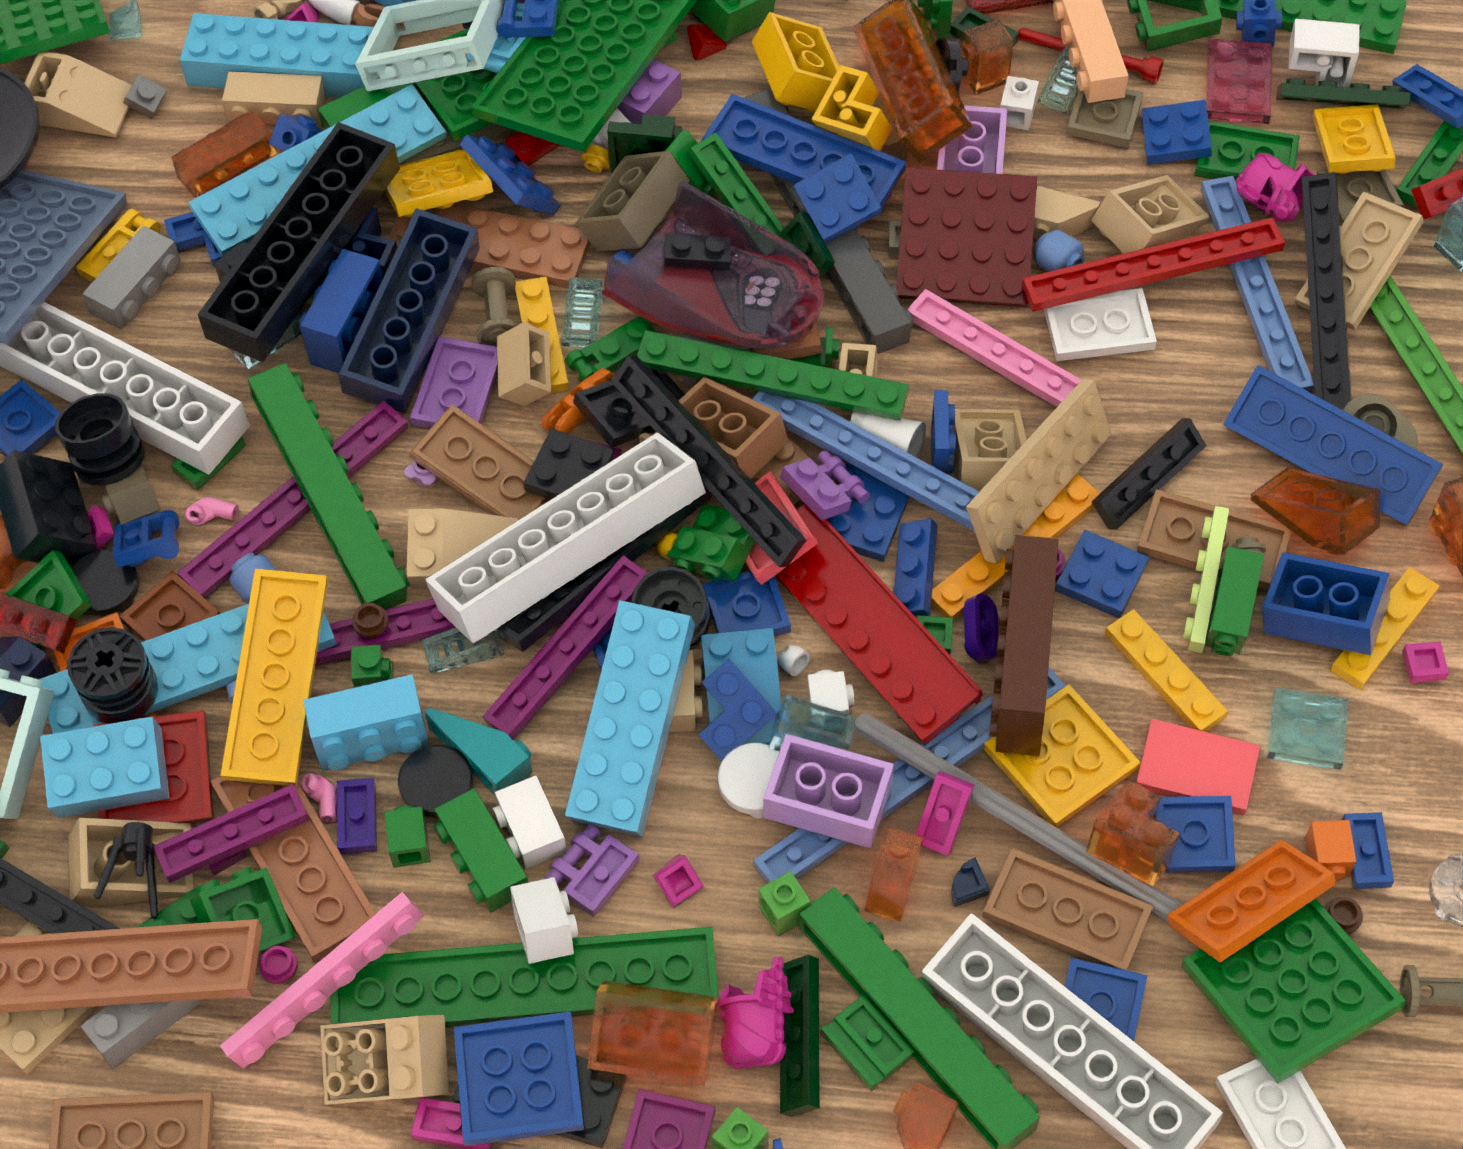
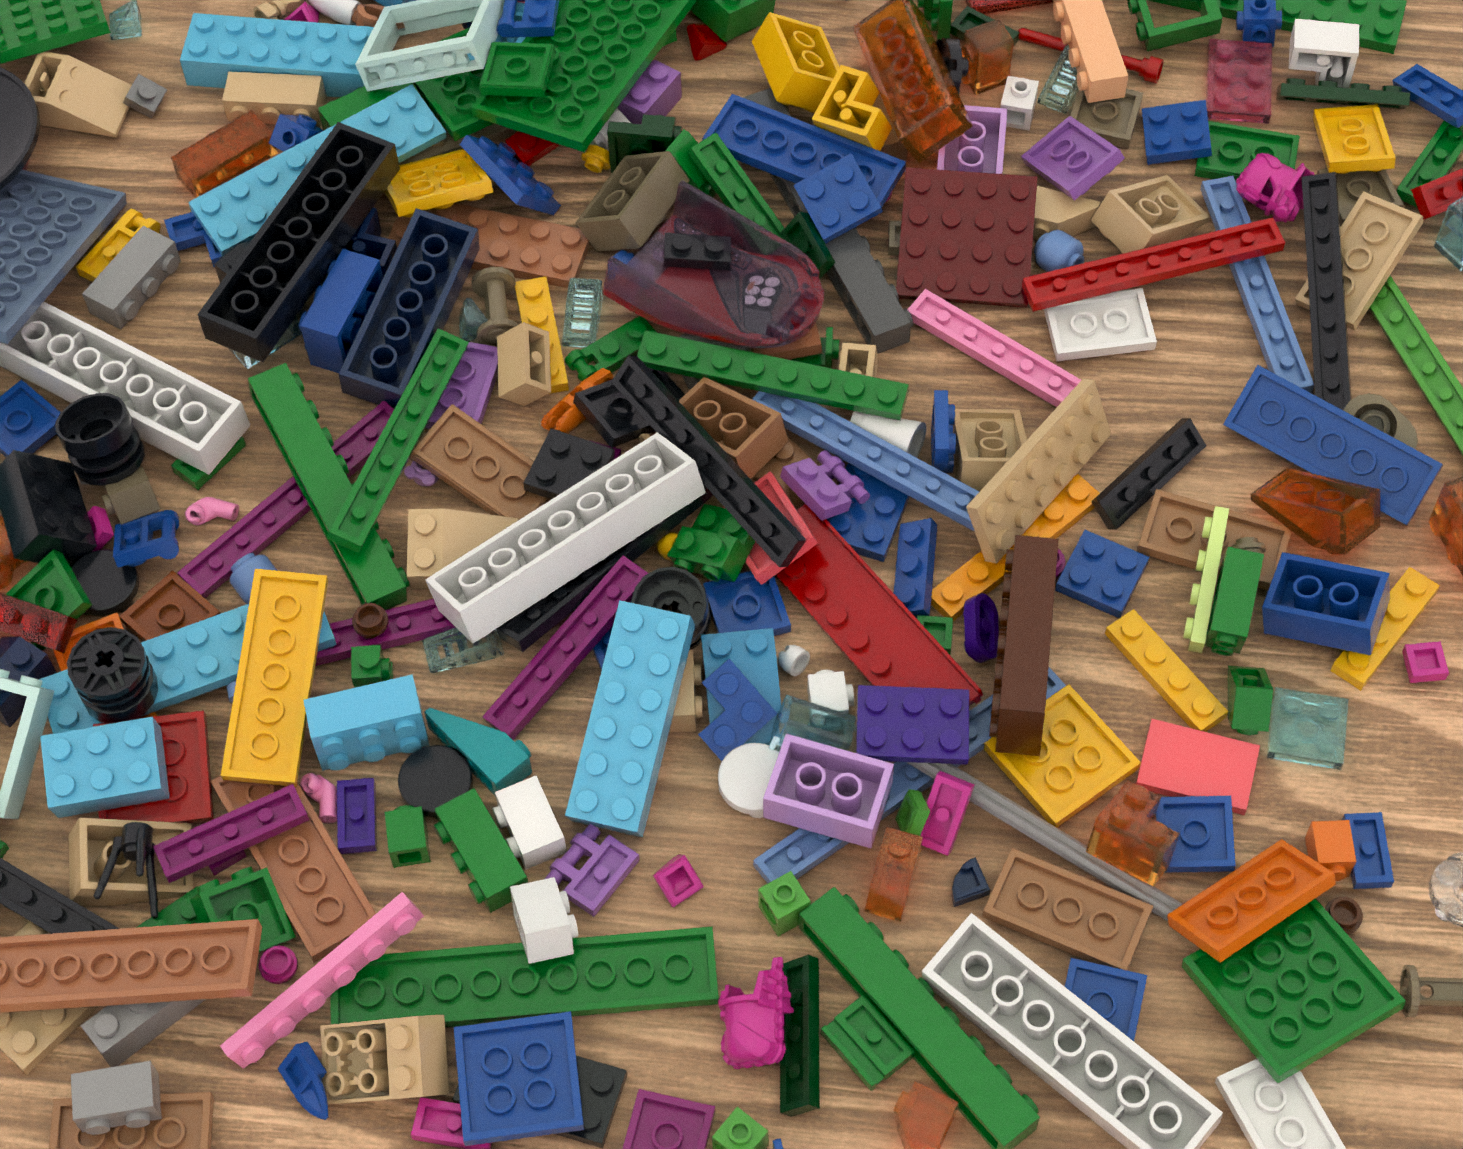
(116, 1097): none -> light grey brick
(304, 1077): none -> blue plate
(397, 441): none -> green plate
(470, 319): none -> clear light blue slope
(517, 69): none -> green plate
(652, 1032): clear orange brick -> none
(913, 724): none -> dark purple plate
(913, 813): none -> bright green tile
(1072, 157): none -> medium lavender plate
(1249, 699): none -> green slope

